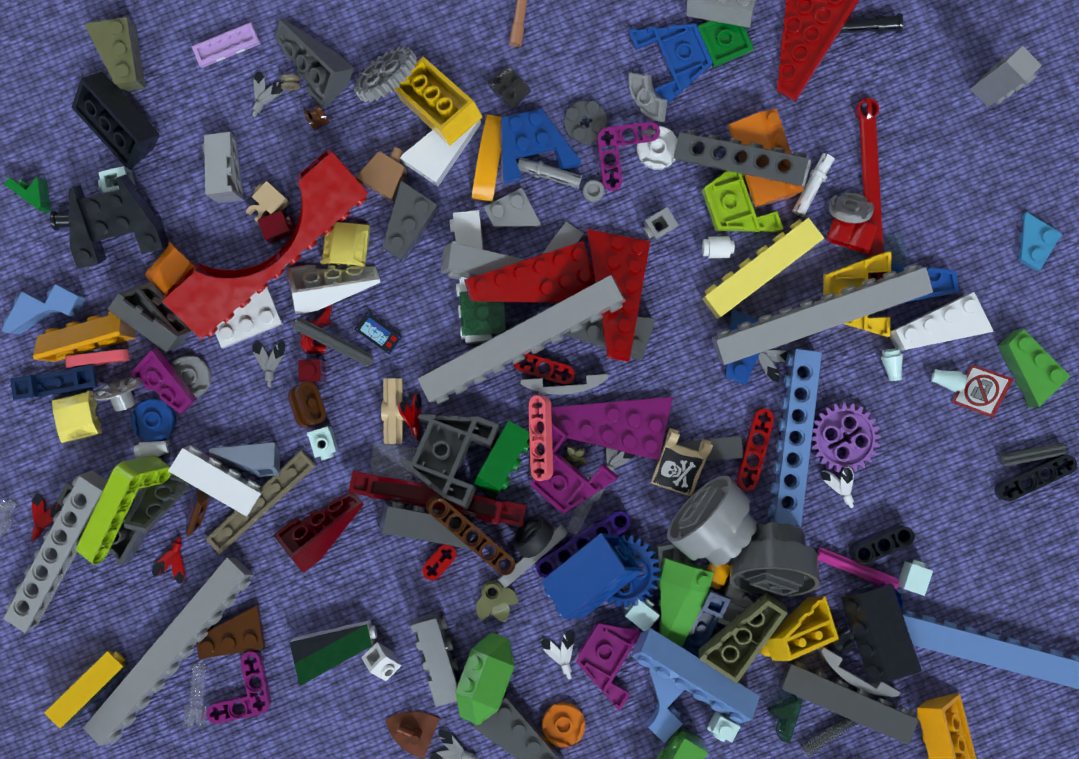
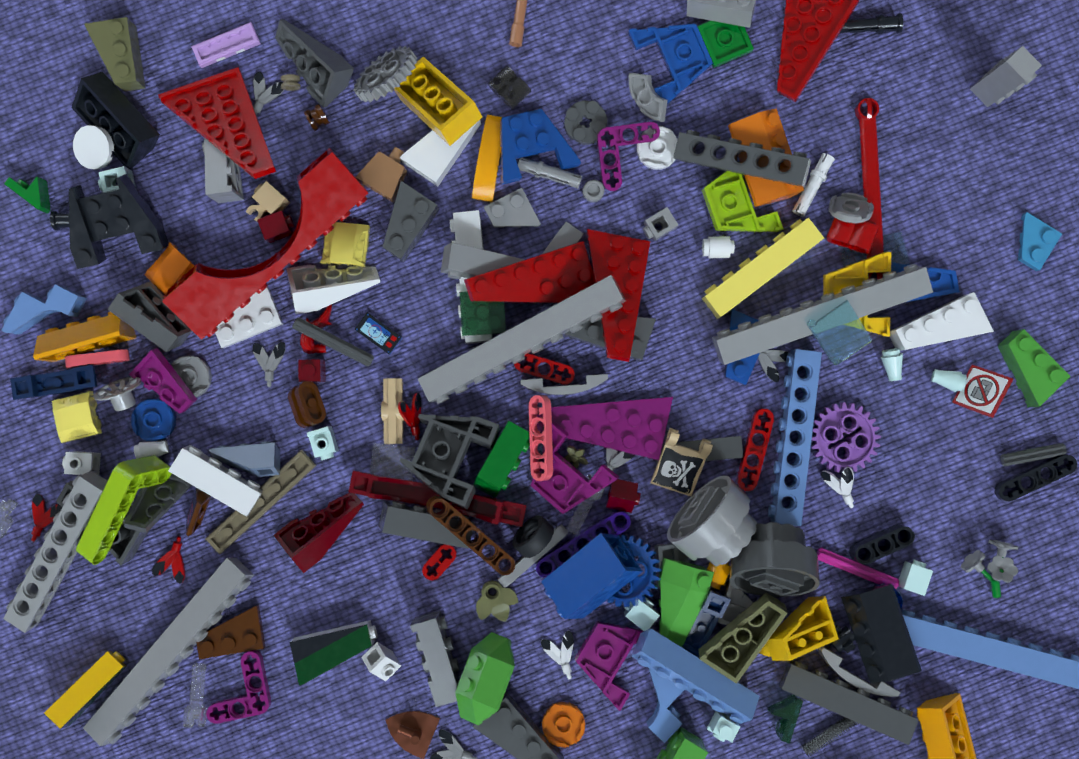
(81, 462): none -> white brick
(93, 147): none -> white tile
(225, 117): none -> red wing
(623, 496): none -> dark red brick
(840, 333): none -> clear light blue piece
(1000, 567): none -> light grey plant

